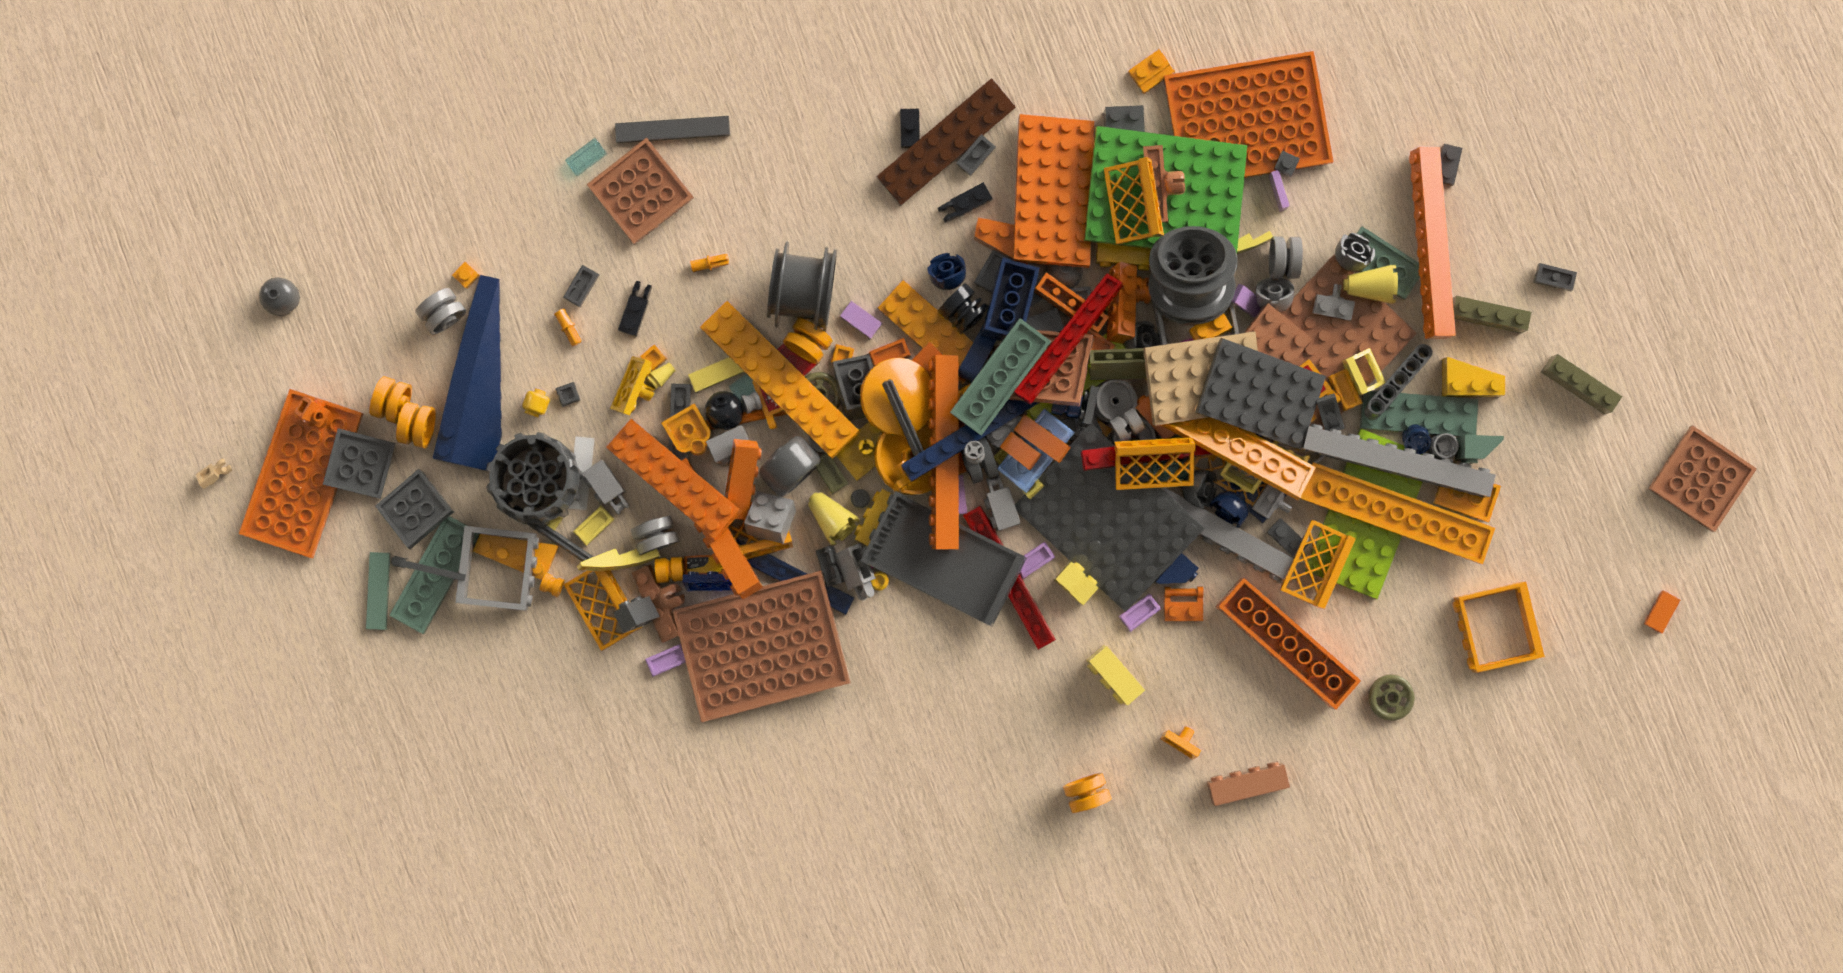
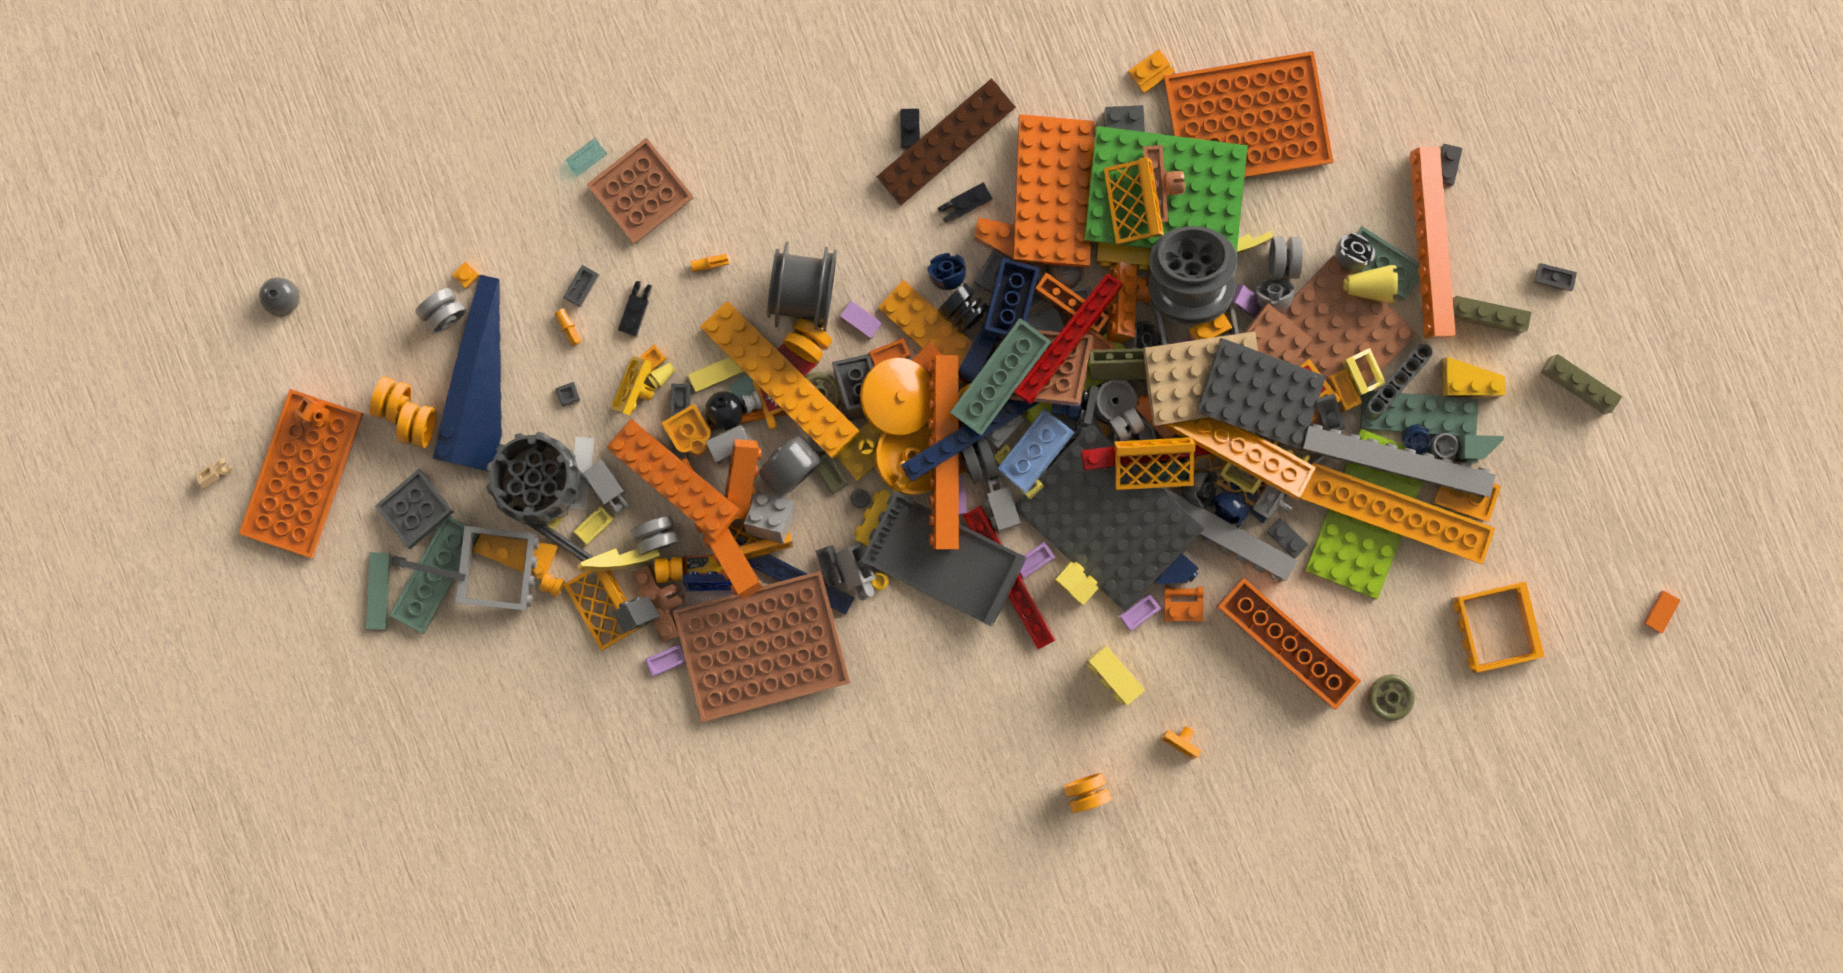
(359, 463): dark grey plate -> none
(535, 403): yellow head -> none
(672, 129): dark grey tile -> none
(832, 517): light yellow cone -> none
(842, 352): light orange tile -> none
(902, 417): dark grey axle -> none
(976, 155): dark grey plate -> none
(976, 448): light grey wheel -> none
(1020, 450): orange tile -> none
(1042, 438): orange tile -> none
(1248, 784): nougat brick -> none
(1279, 191): lavender tile -> none
(1286, 163): dark grey plate -> none
(1330, 575): light orange fence -> none
(1334, 305): light grey plate -> none
(1702, 478): nougat plate -> none

